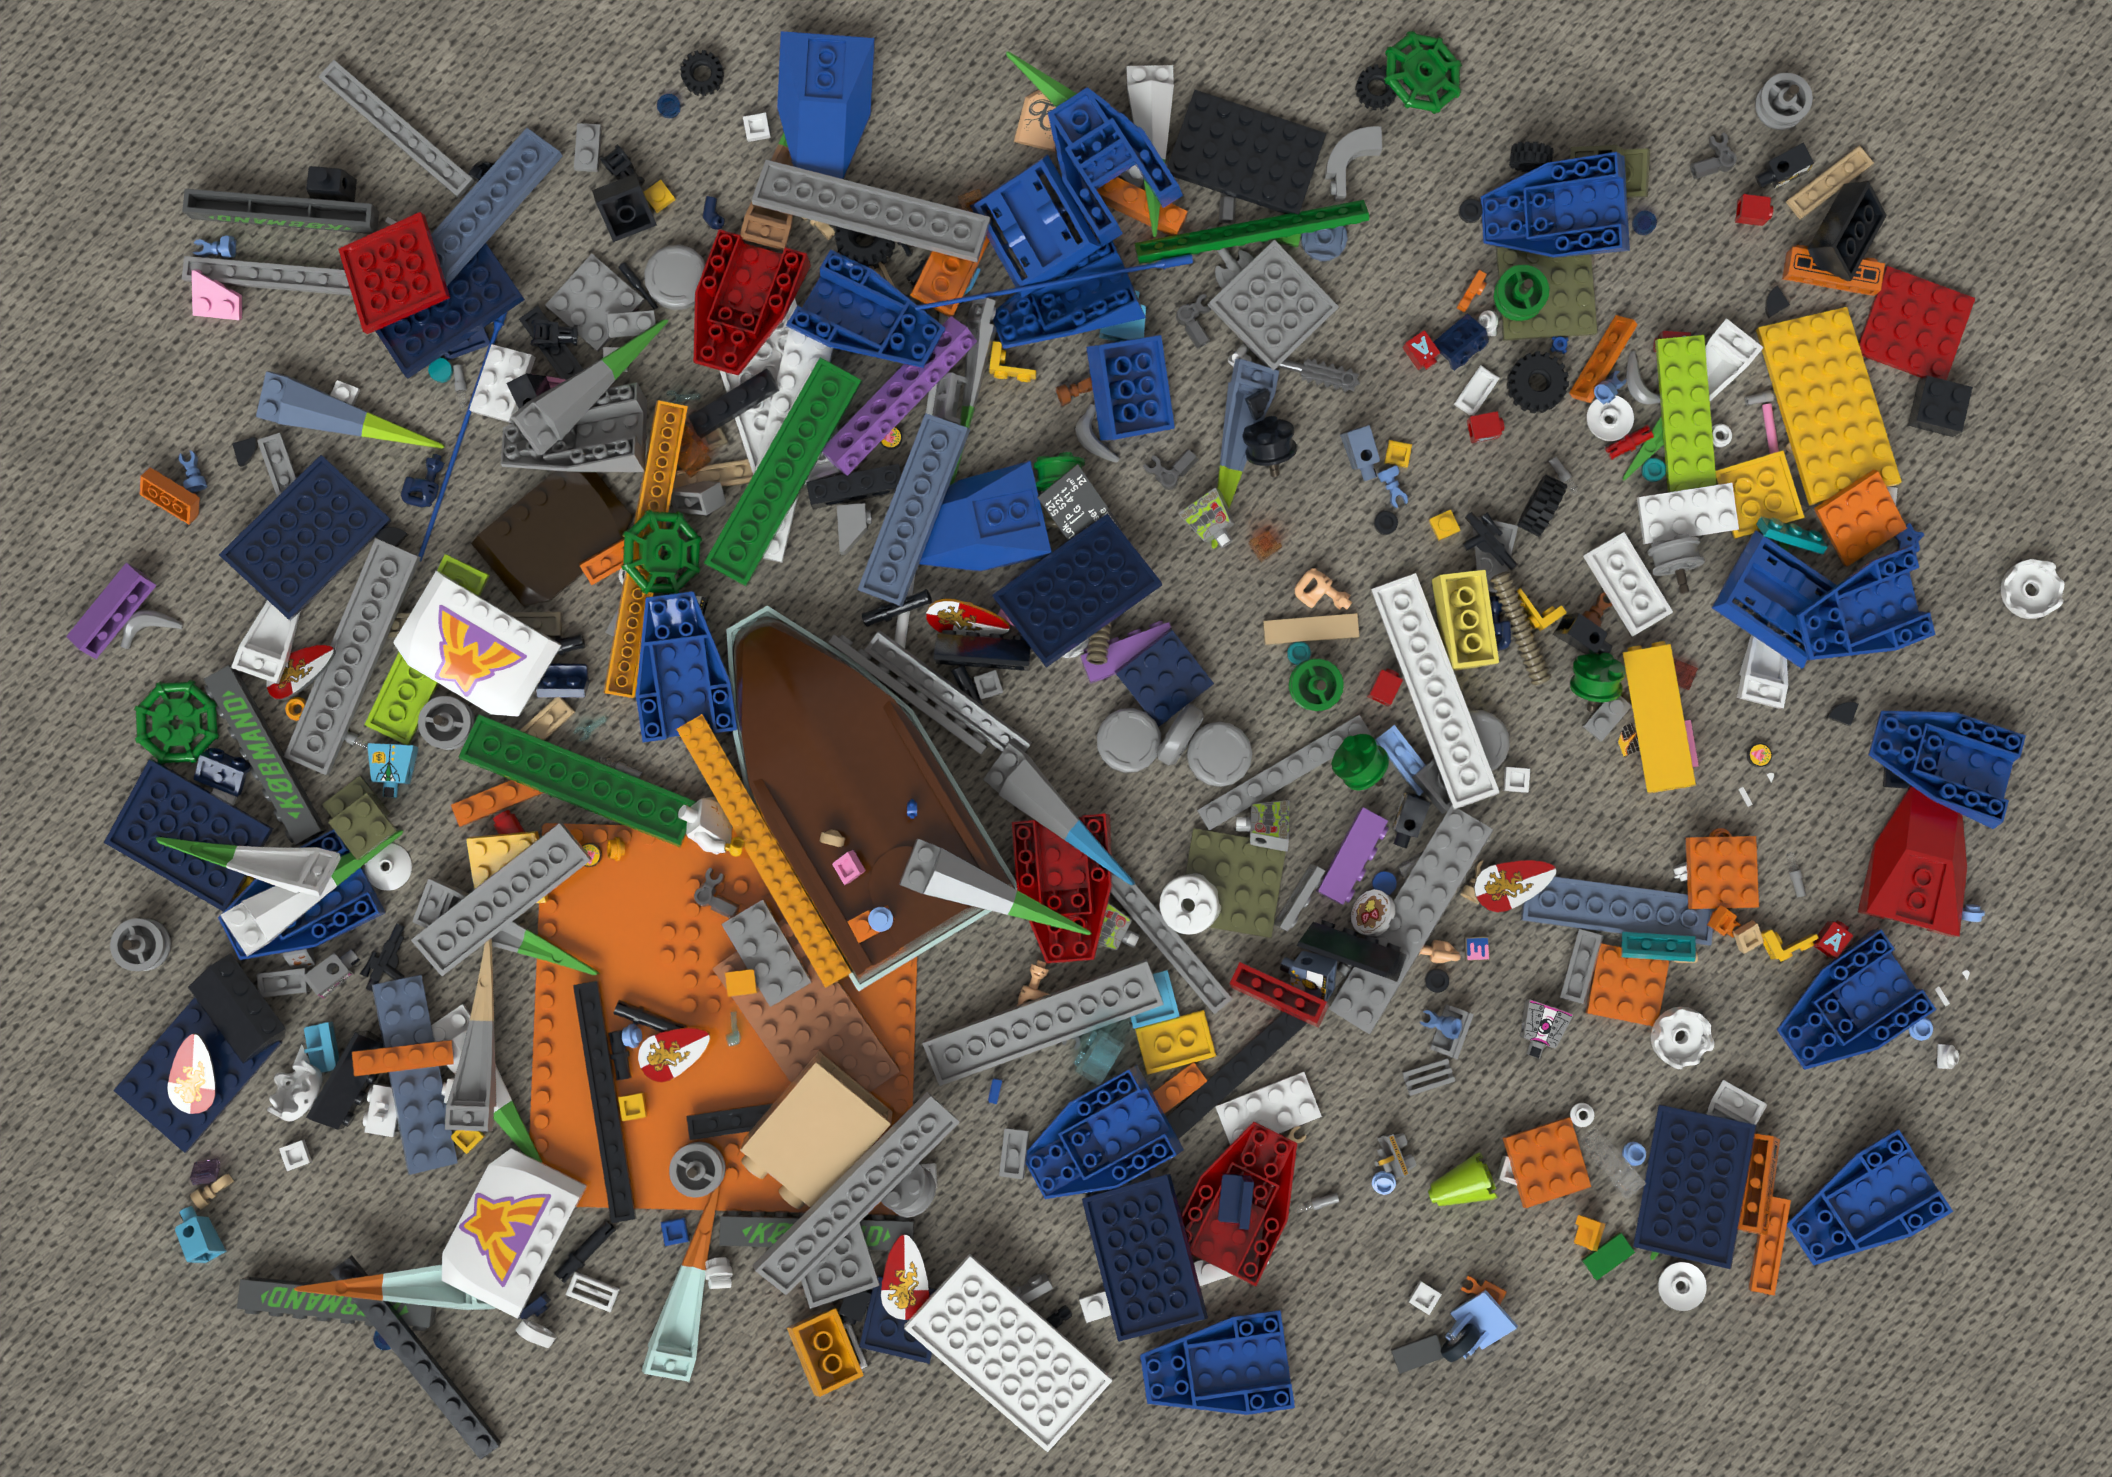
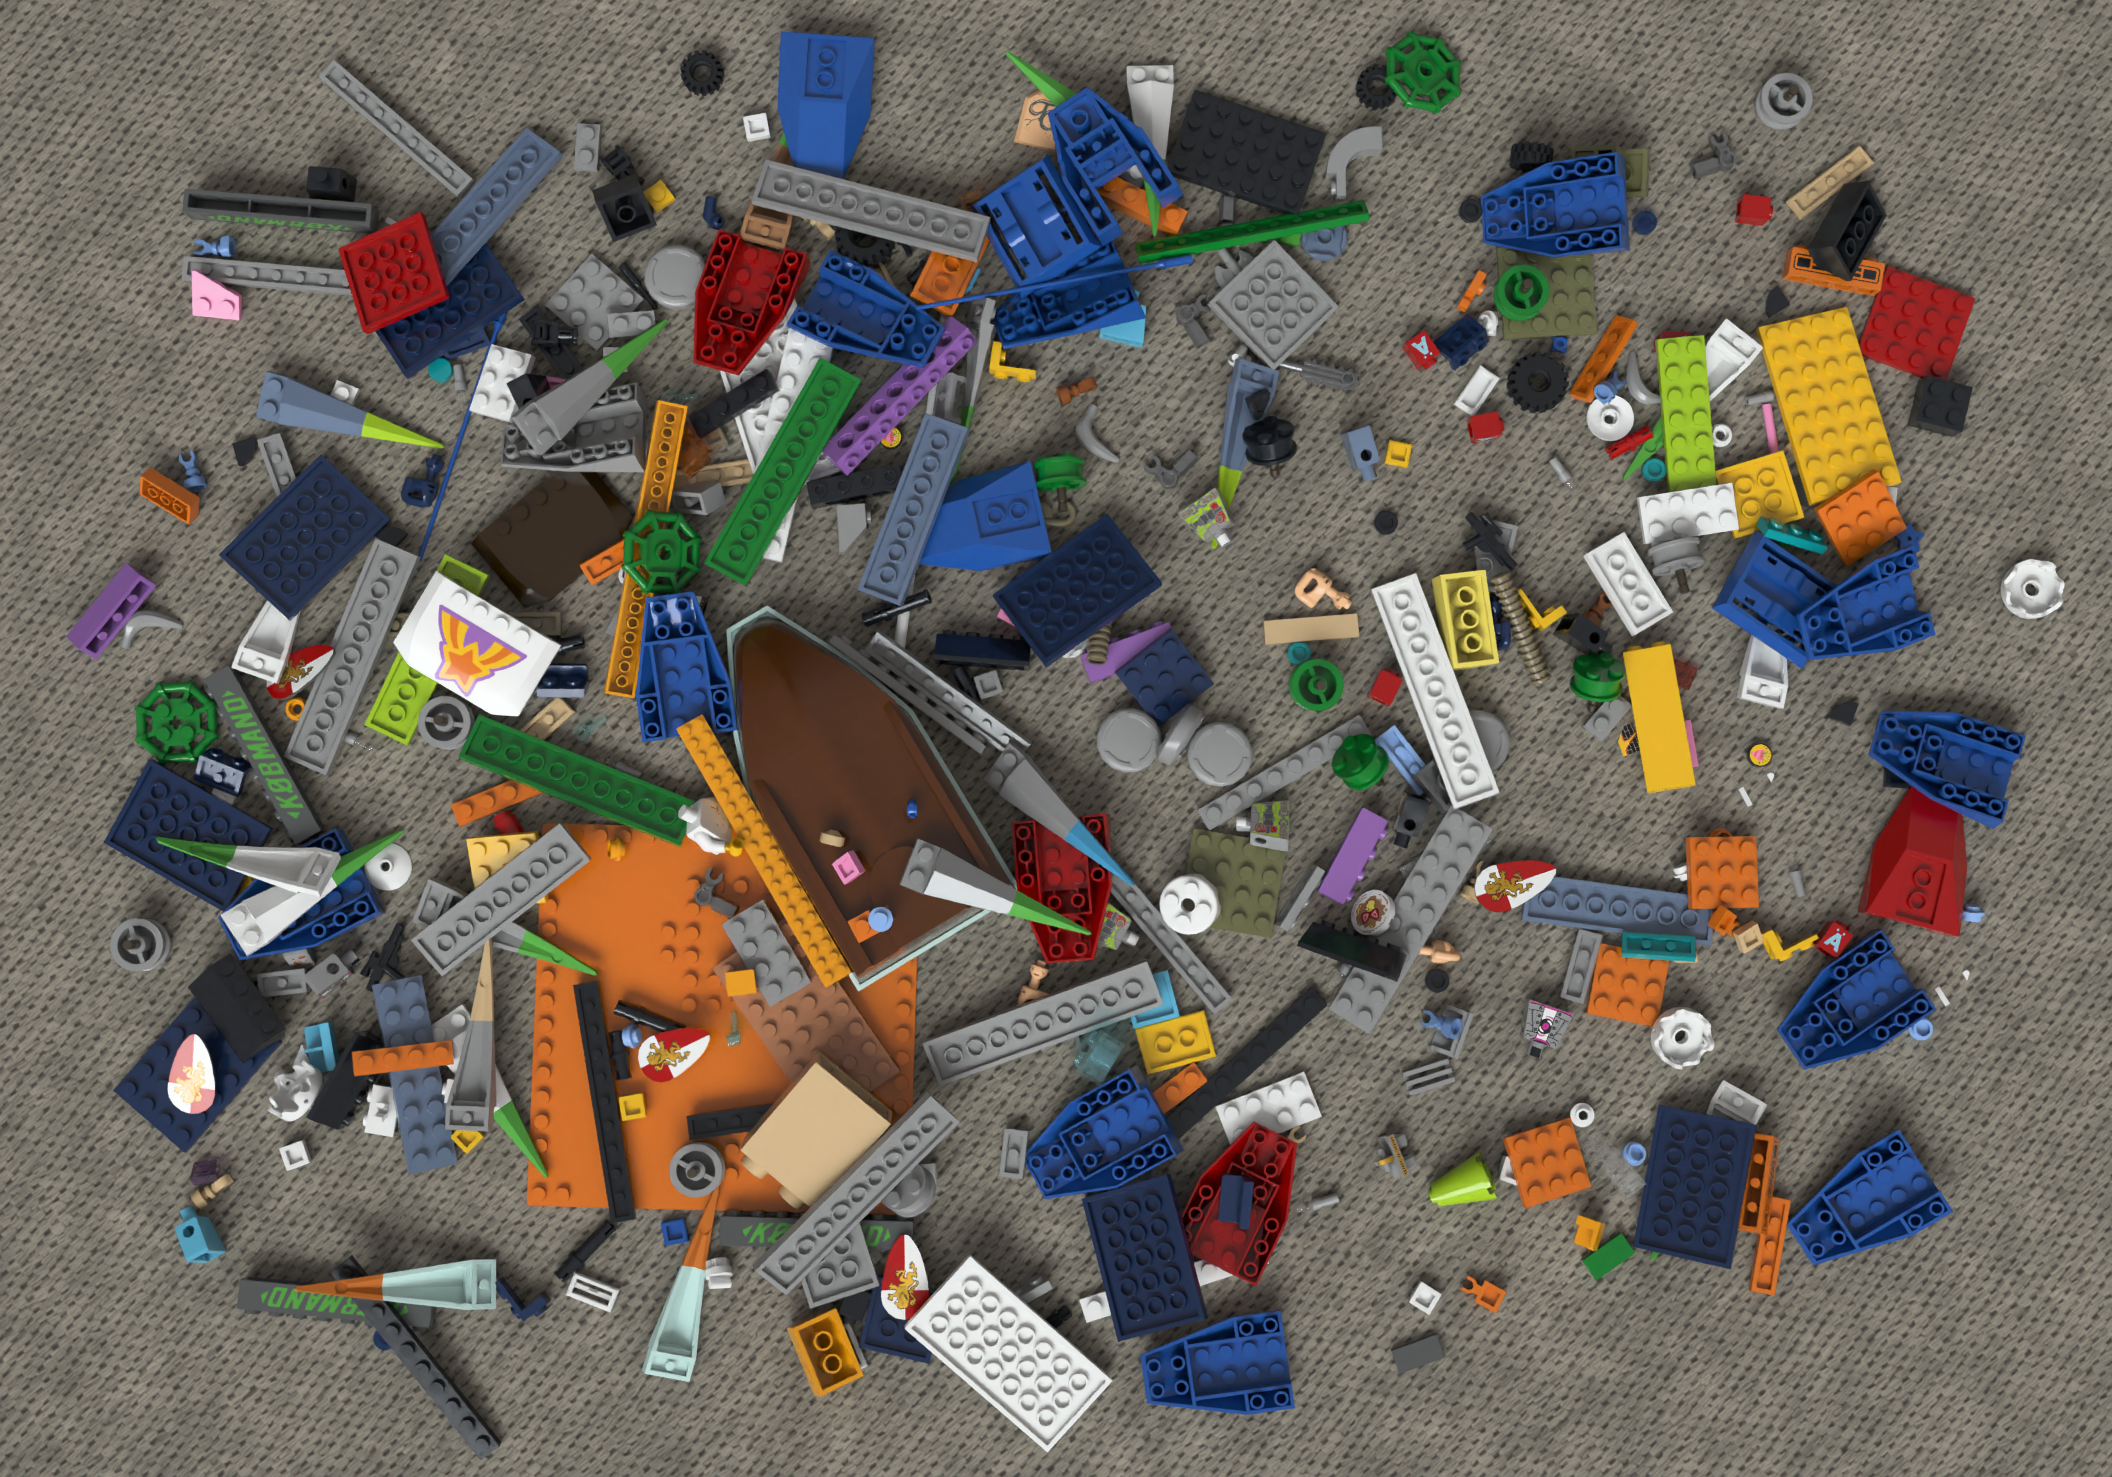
(359, 817): olive bracket -> none
(391, 765): medium azure torso -> none
(480, 169): black tile -> none
(509, 1231): white slope -> none
(536, 1333): white beam -> none
(594, 852): tile -> none
(668, 106): clear blue tile -> none
(964, 617): shield -> none
(995, 1090): blue tile -> none
(1074, 503): dark grey sticker -> none
(1130, 387): blue slope -> none
(1264, 546): clear orange panel -> none
(1279, 994): red brick -> none
(1312, 974): sand blue torso -> none
(1383, 1182): light blue plate -> none
(1384, 882): blue tile -> none
(1392, 485): medium blue piece -> none
(1444, 525): yellow plate -> none
(1477, 948): tile -> none
(1477, 1324): light blue plate -> none
(1516, 779): white plate -> none
(1542, 505): black tyre -> none
(1693, 1290): white dish -> none
(1793, 163): black torso -> none
(1947, 1056): white plate -> none

